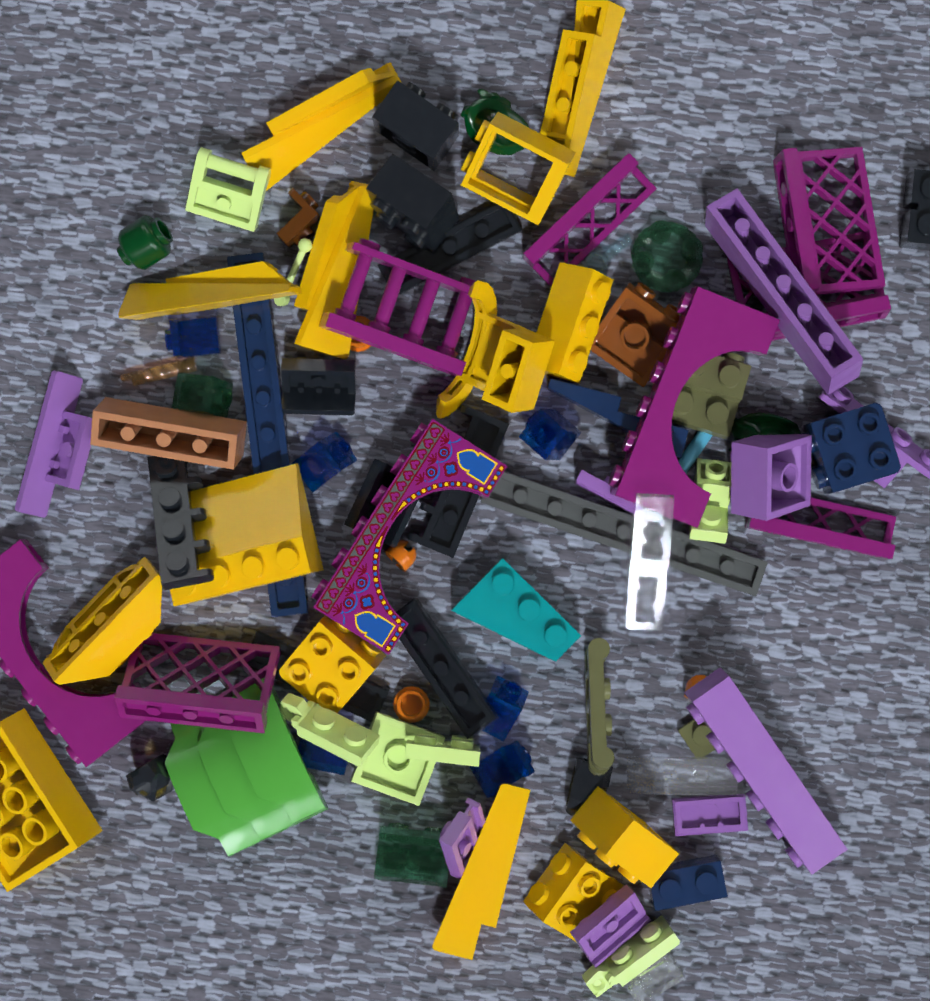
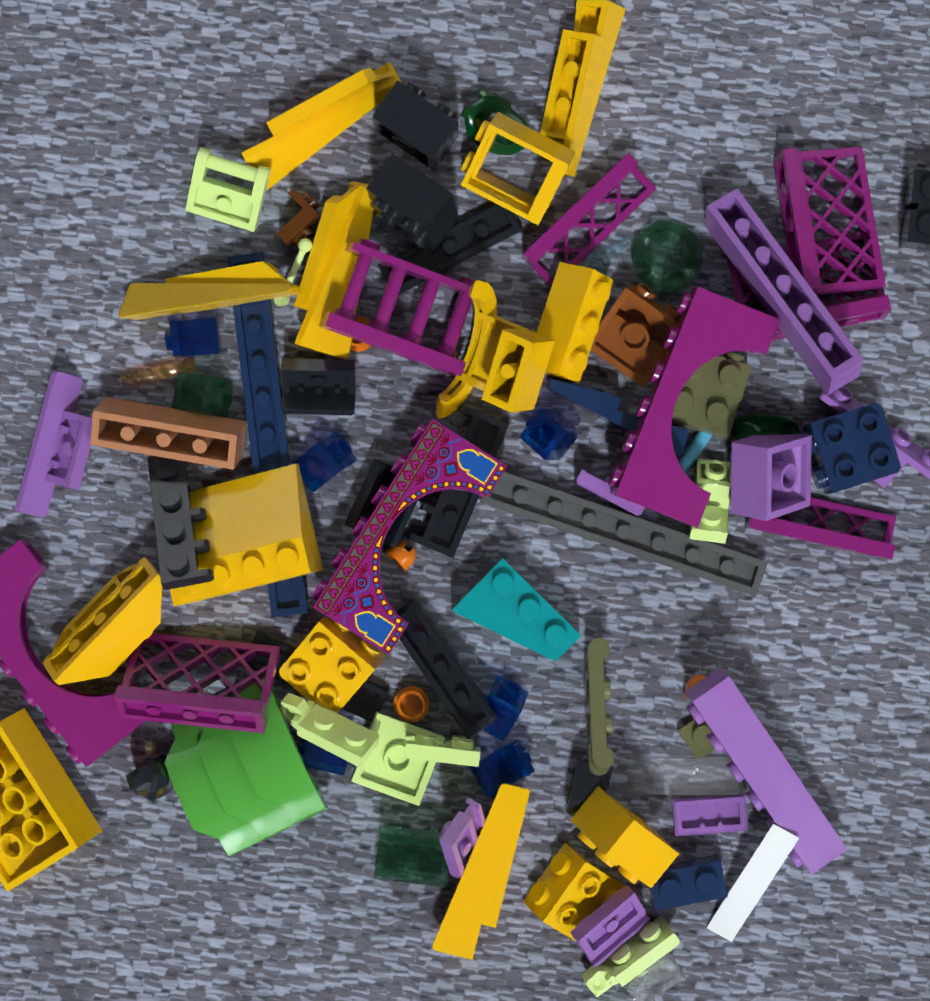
(144, 242): dark green head -> none
(649, 561): clear slope -> none
(752, 882): none -> white sticker

